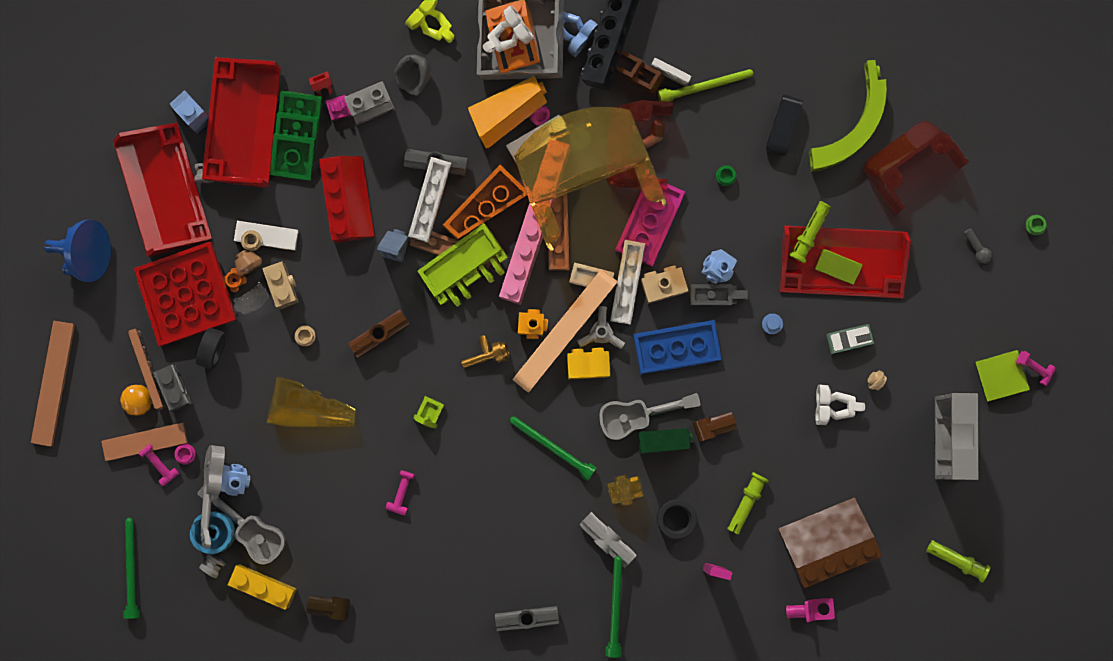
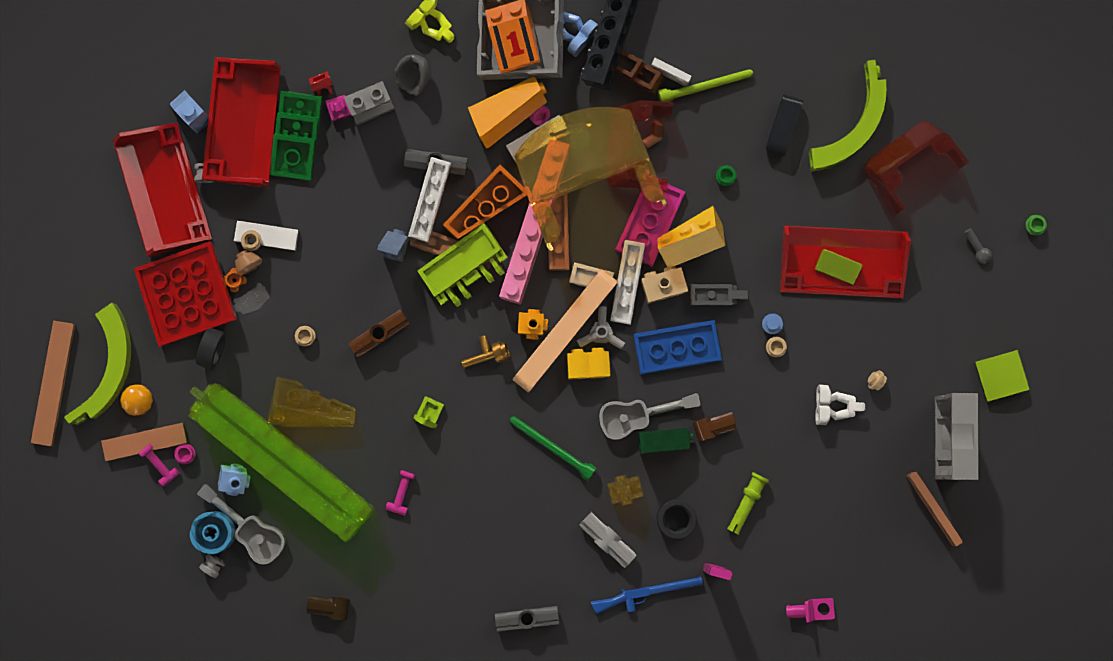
(84, 250): blue piece -> none
(117, 366): none -> lime arch
(131, 610): green piece -> none
(147, 369): nougat tile -> none
(173, 387): dark grey brick -> none
(211, 488): light grey piece -> none
(262, 586): yellow brick -> none
(280, 460): none -> clear neon green piece
(281, 285): tan brick -> none
(346, 198): red slope -> none
(520, 30): white piece -> none
(603, 605): none -> blue piece
(613, 648): green piece -> none
(692, 238): none -> yellow wedge
(718, 266): light blue brick -> none
(776, 347): none -> tan plate
(805, 241): lime pin -> none
(829, 542): reddish brown slope -> none
(850, 338): slope -> none
(934, 508): none -> nougat tile
(968, 565): lime pin -> none
(1023, 359): dark pink piece -> none

